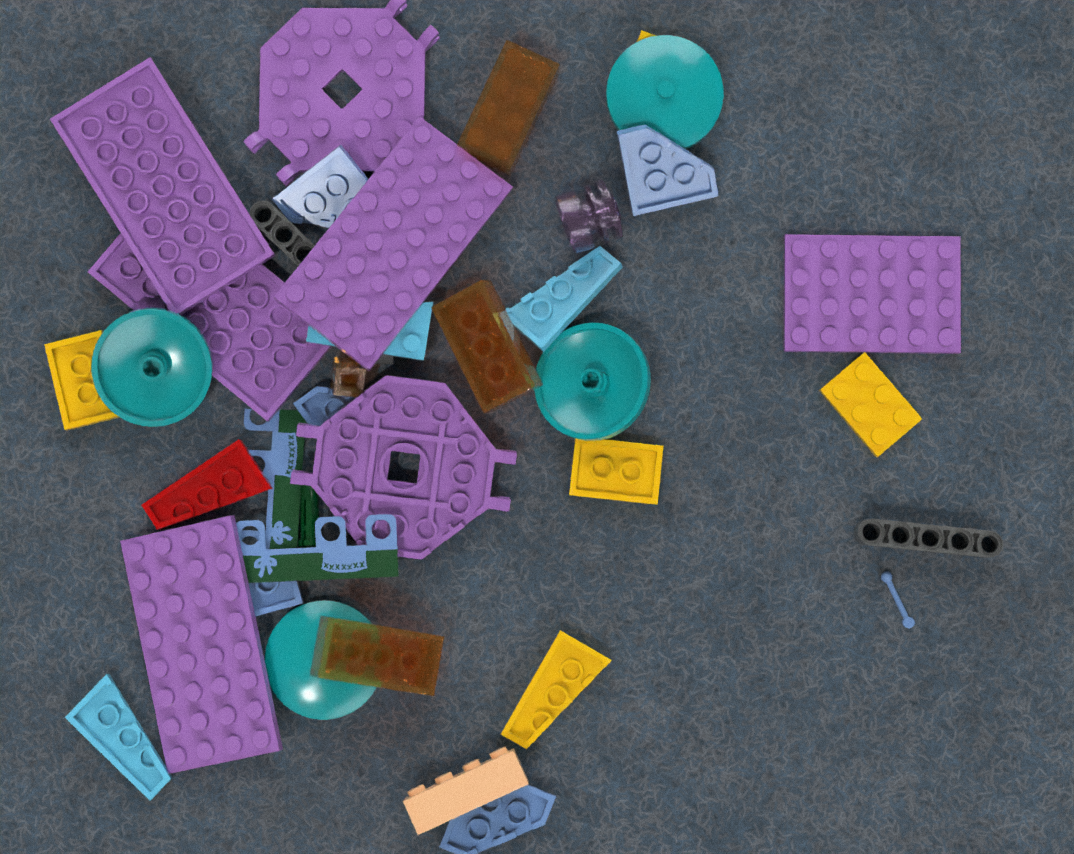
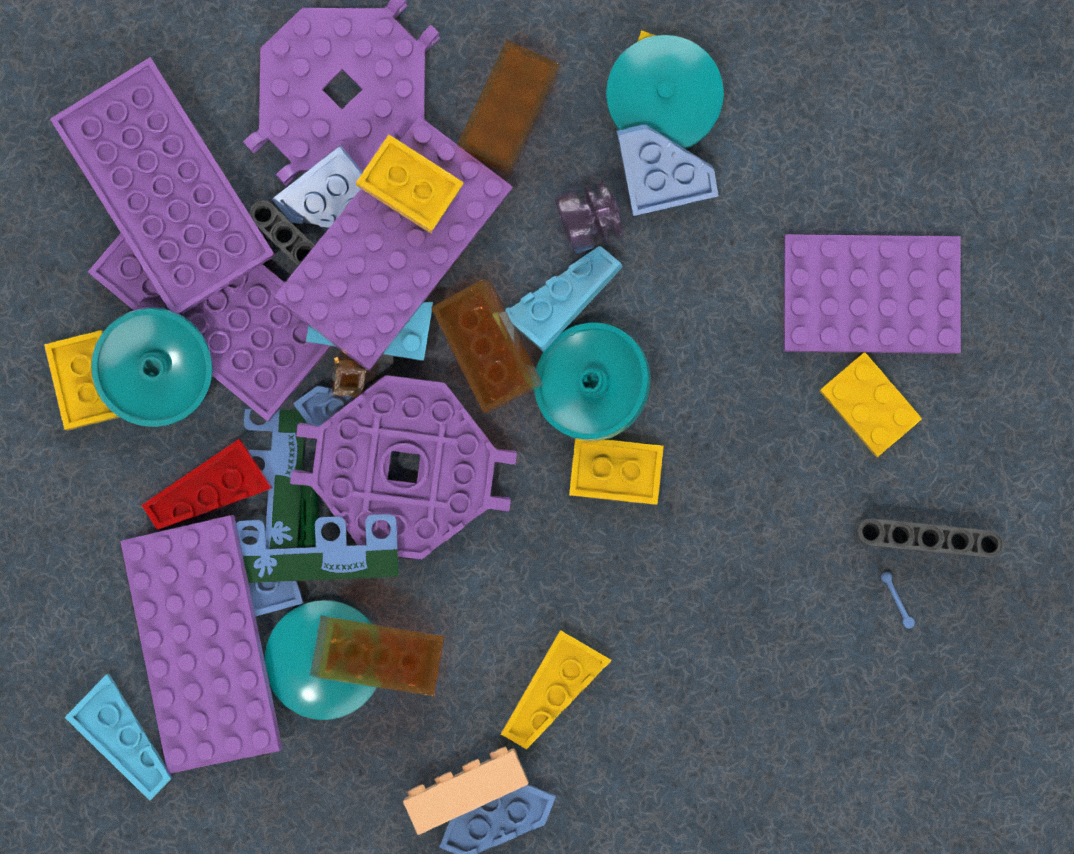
(409, 183): none -> yellow plate

